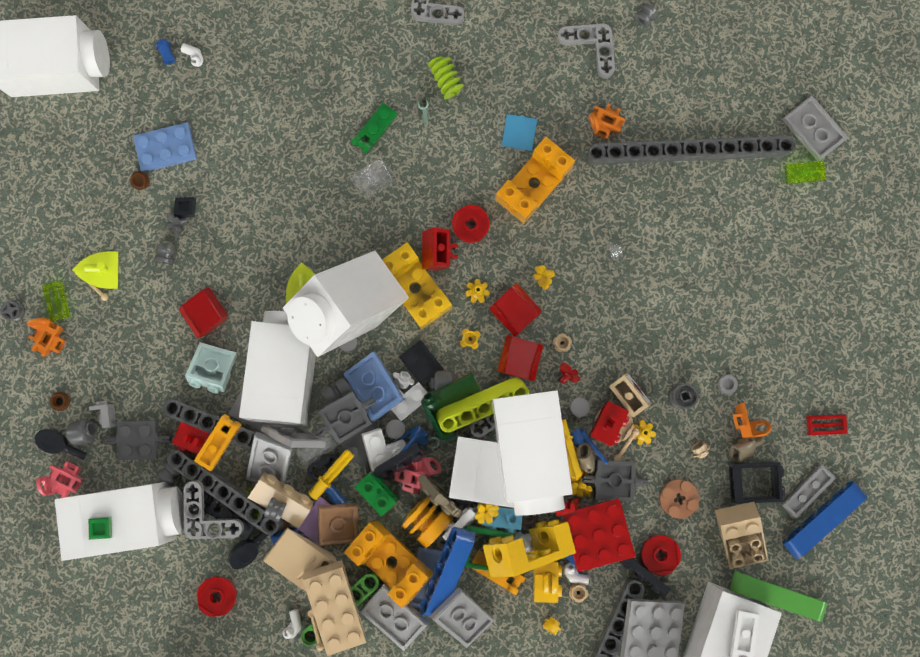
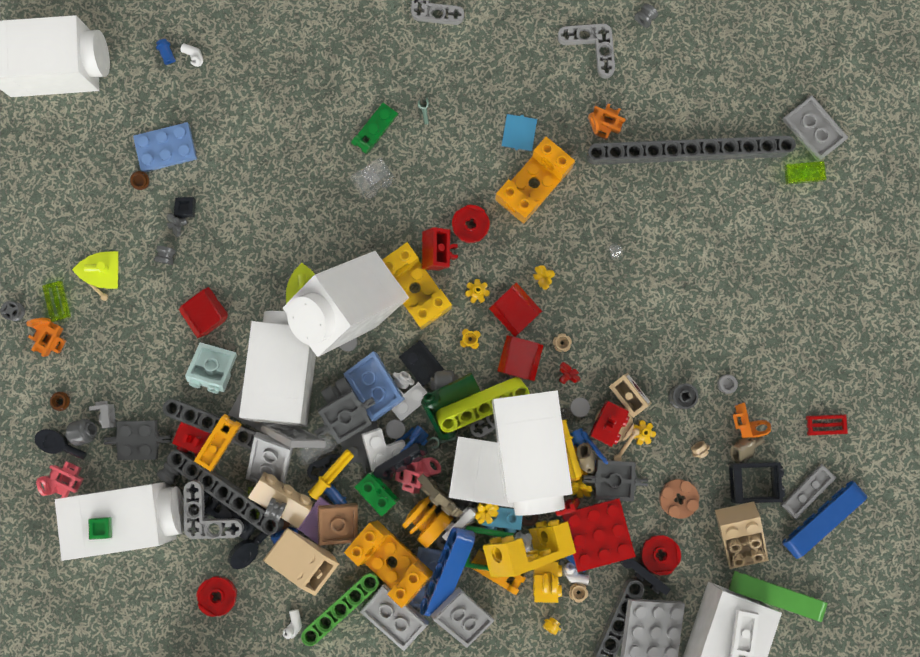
(320, 646): tan hinge -> none
(334, 608): tan brick -> none
(445, 77): lime piece -> none

